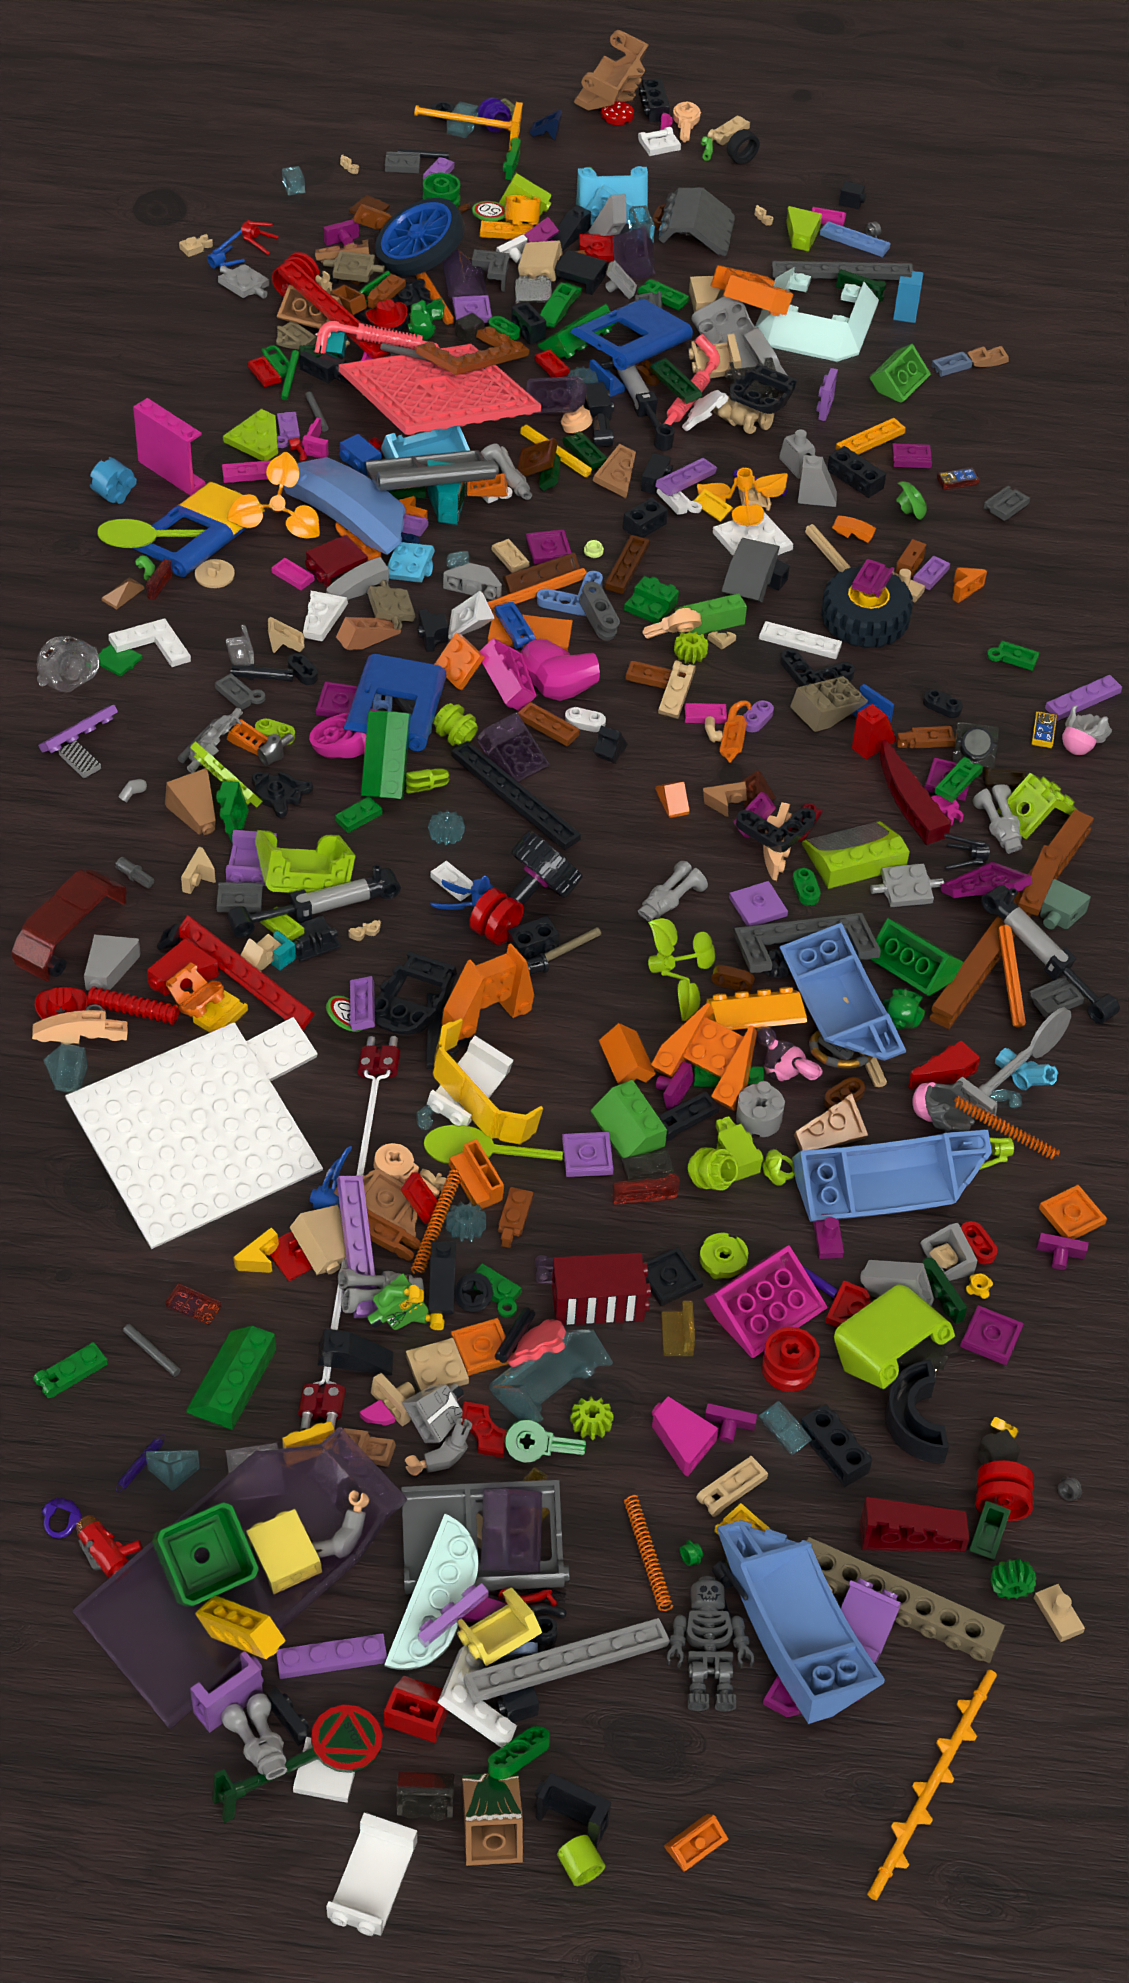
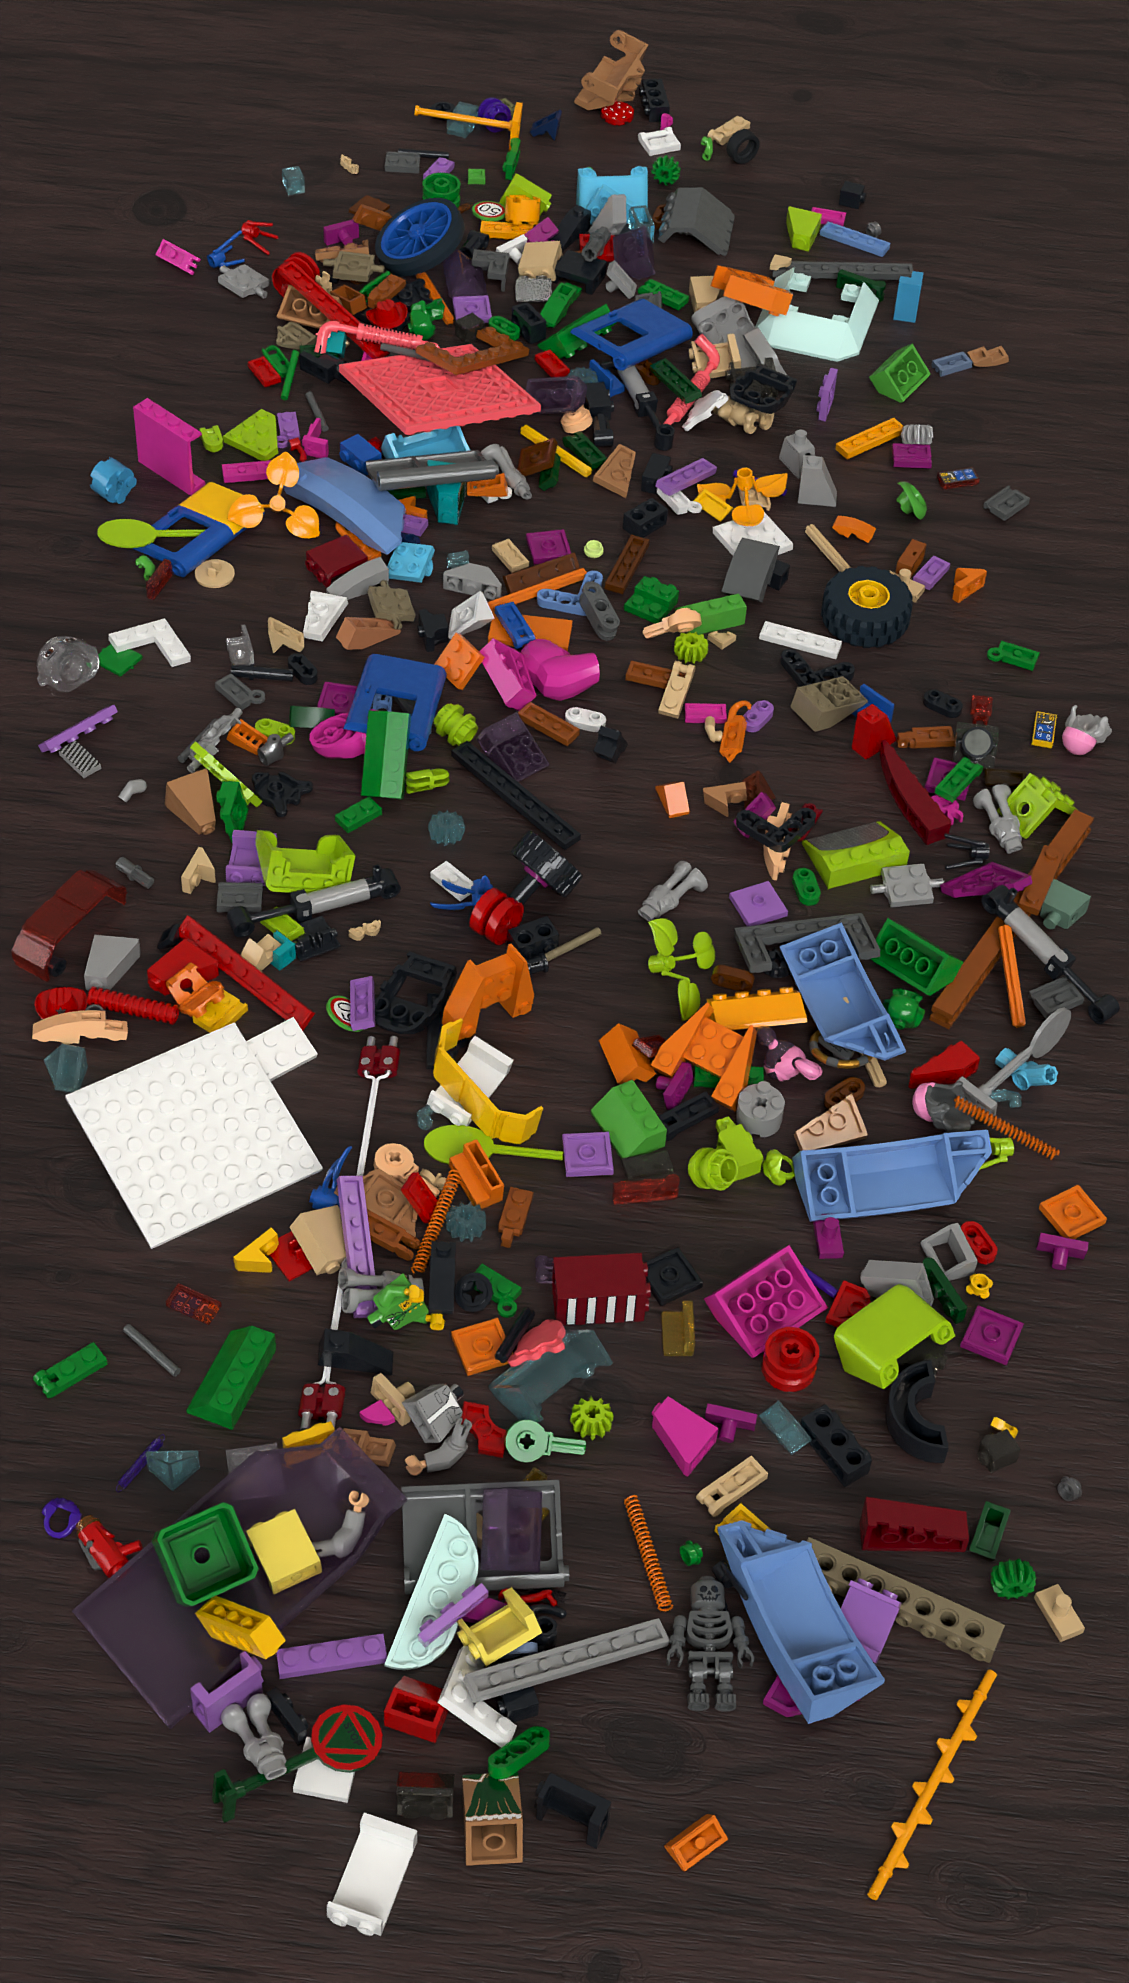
(123, 593): medium nougat slope -> none
(177, 256): none -> dark pink hinge
(194, 246): tan plate -> none
(212, 438): none -> lime plate
(292, 574): dark pink tile -> none
(308, 717): none -> dark green slope
(437, 1365): tan plate -> none
(475, 240): none -> black piece
(476, 176): none -> bright green tile
(581, 1860): lime piece -> none
(596, 244): none -> dark grey piece
(649, 1045): none -> clear red tile
(666, 170): none -> green gear
(686, 115): light nougat piece -> none
(720, 1267): lime plate -> none
(761, 215): tan piece -> none
(780, 261): none -> tan tile
(856, 471): black brick -> none
(872, 577): magenta plate -> none
(917, 434): none -> light grey gear
(944, 1256): tan tile -> none
(981, 708): none -> clear red plate
(1006, 1485): red wheel -> none
(1084, 697): medium lavender plate -> none

